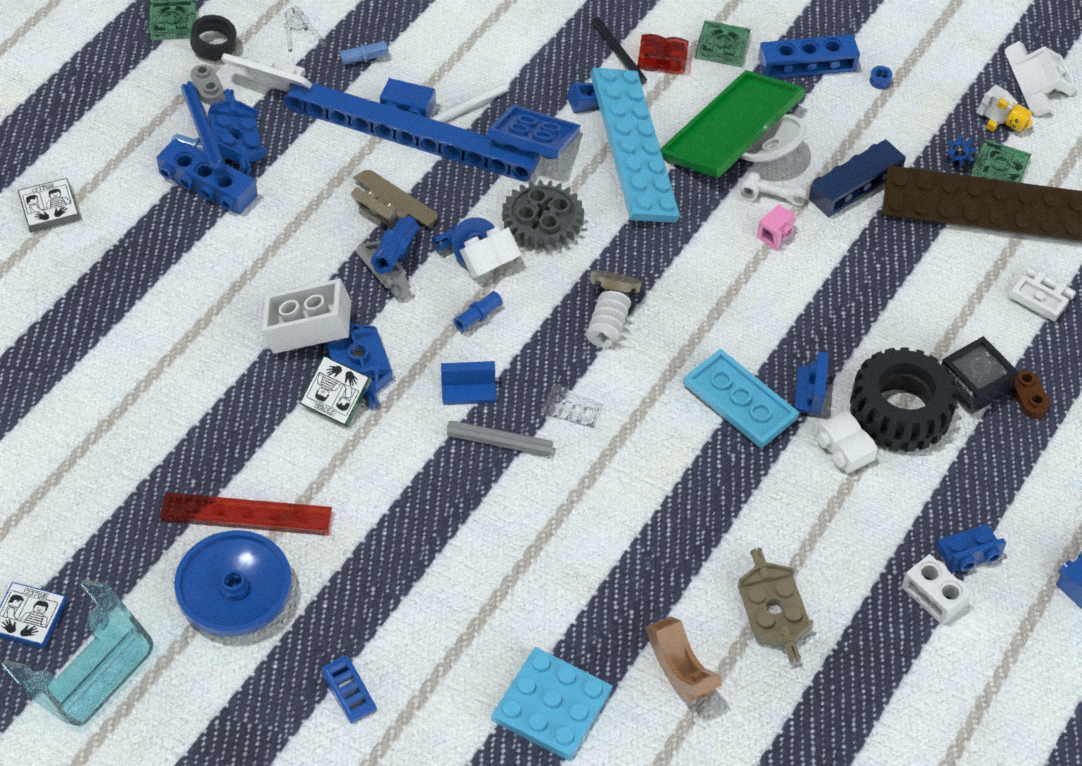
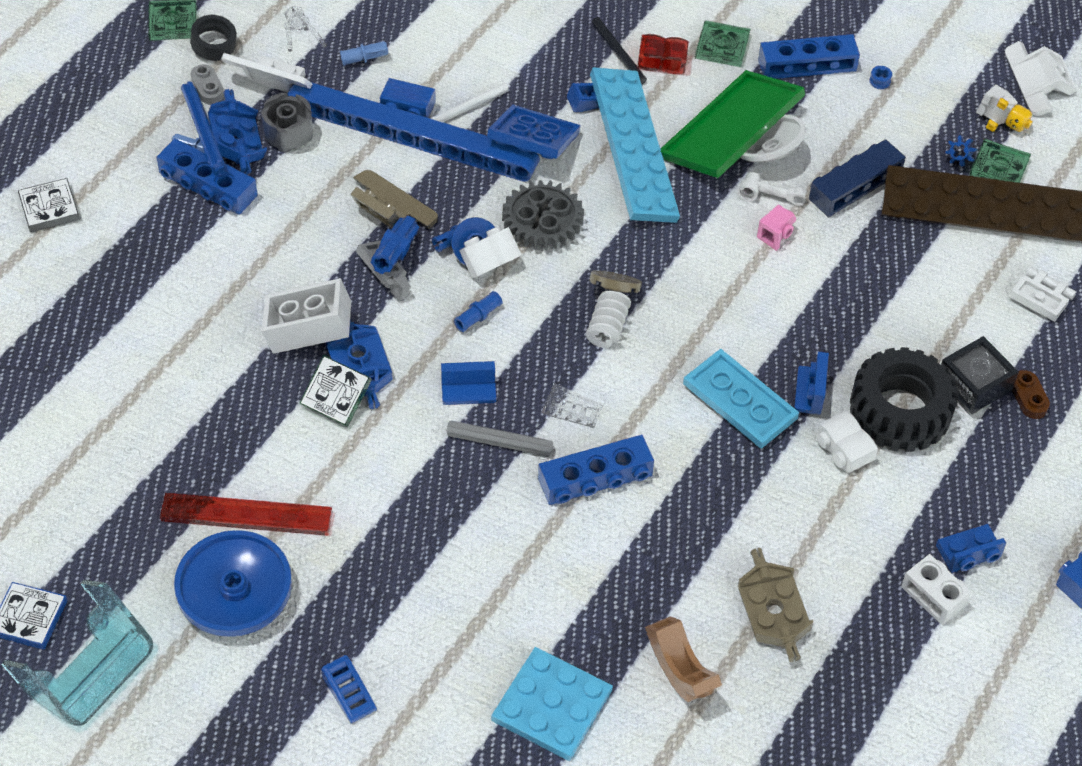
(287, 121): none -> flat silver brick
(606, 459): none -> blue brick

